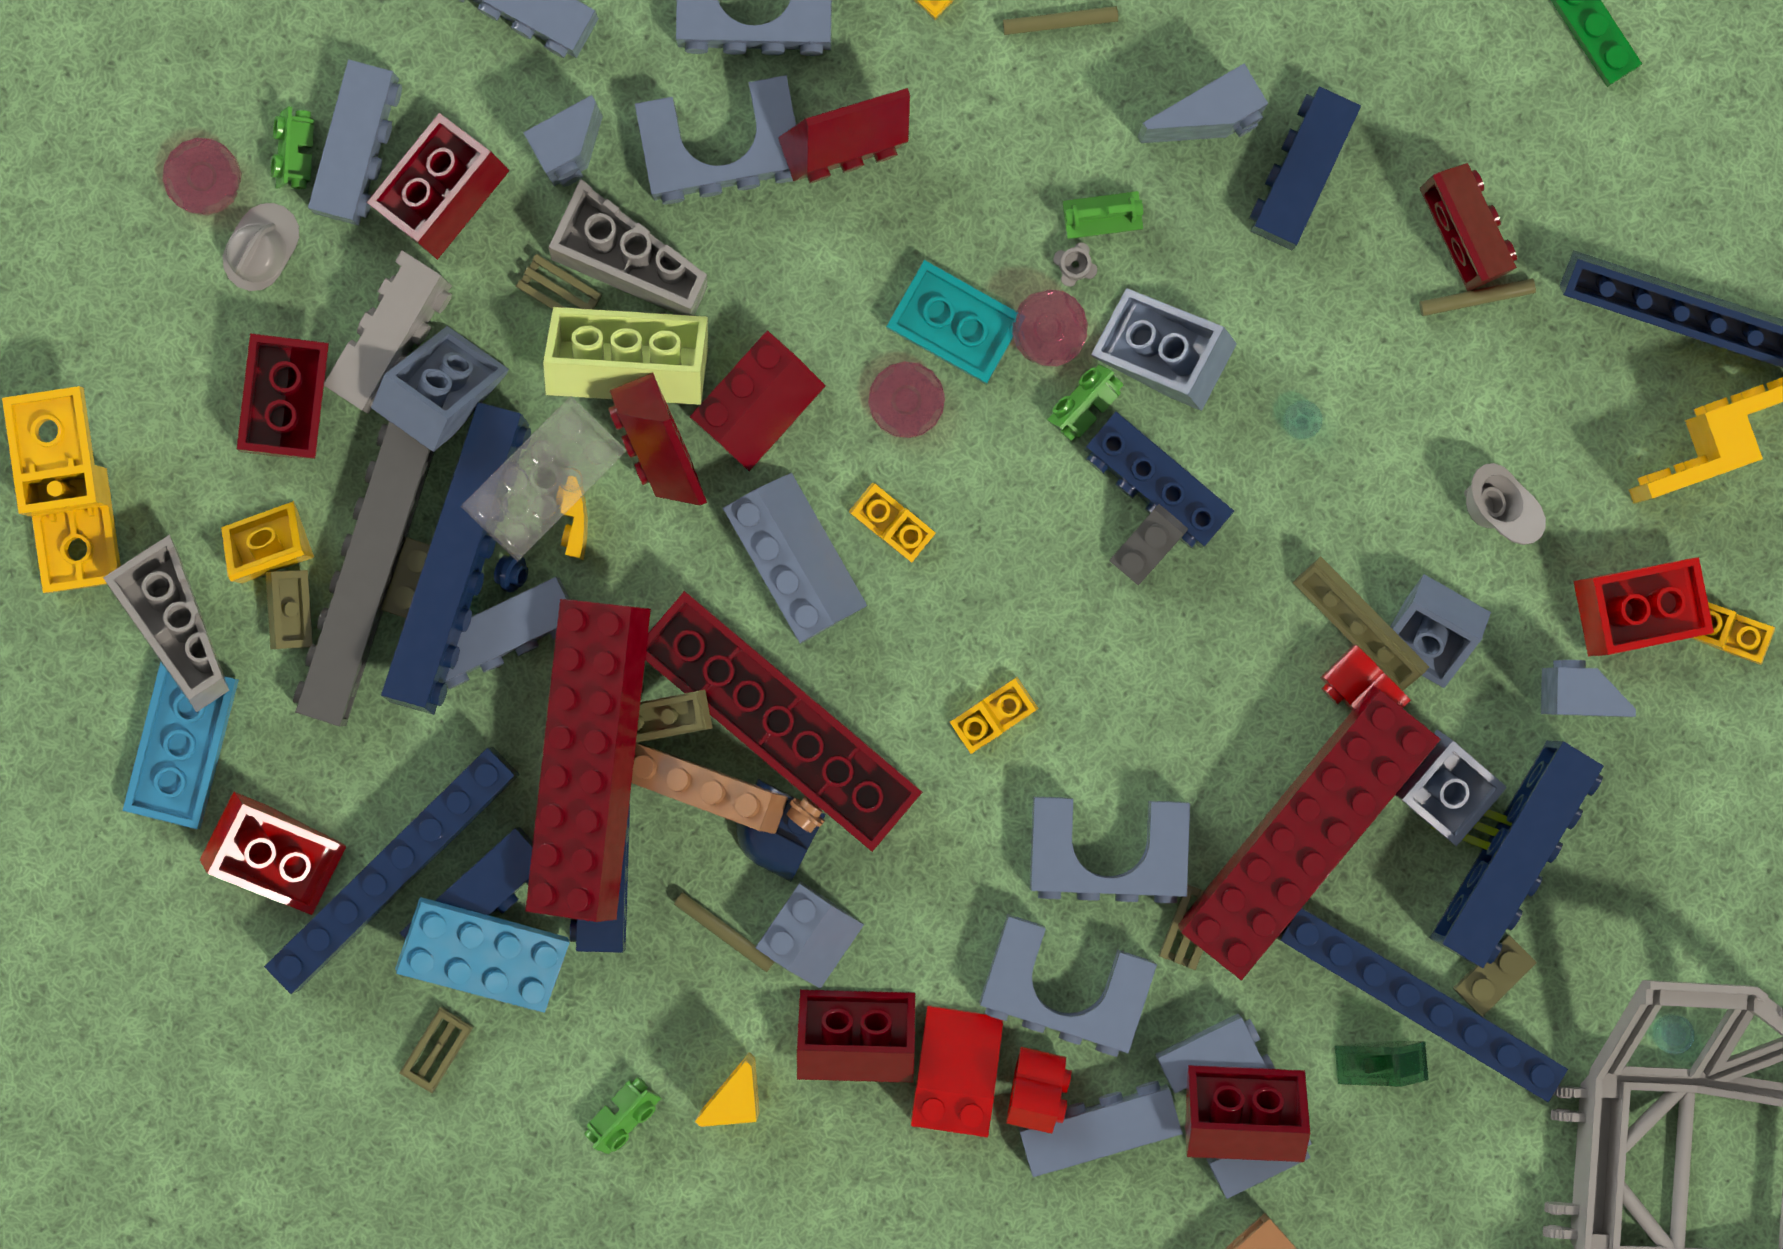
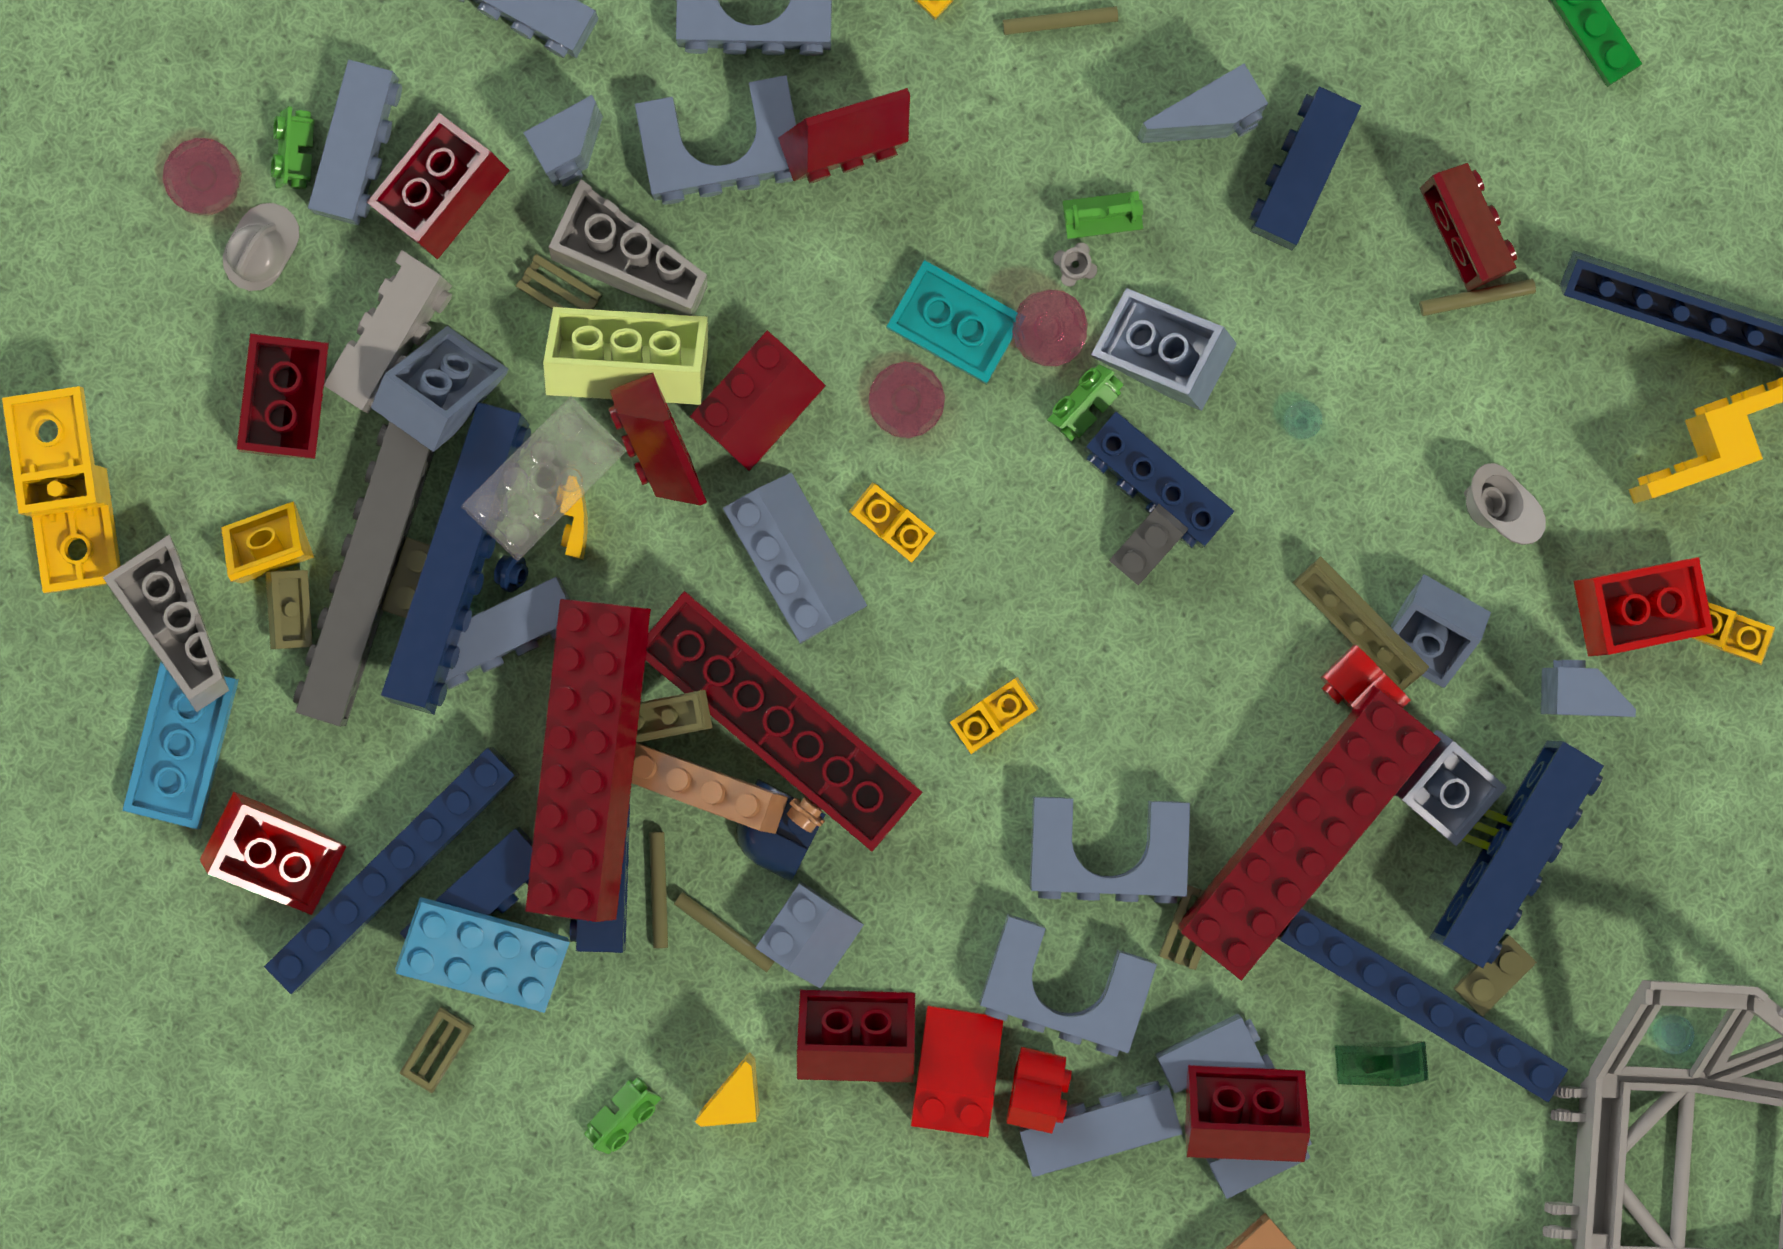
(658, 889): none -> olive bar

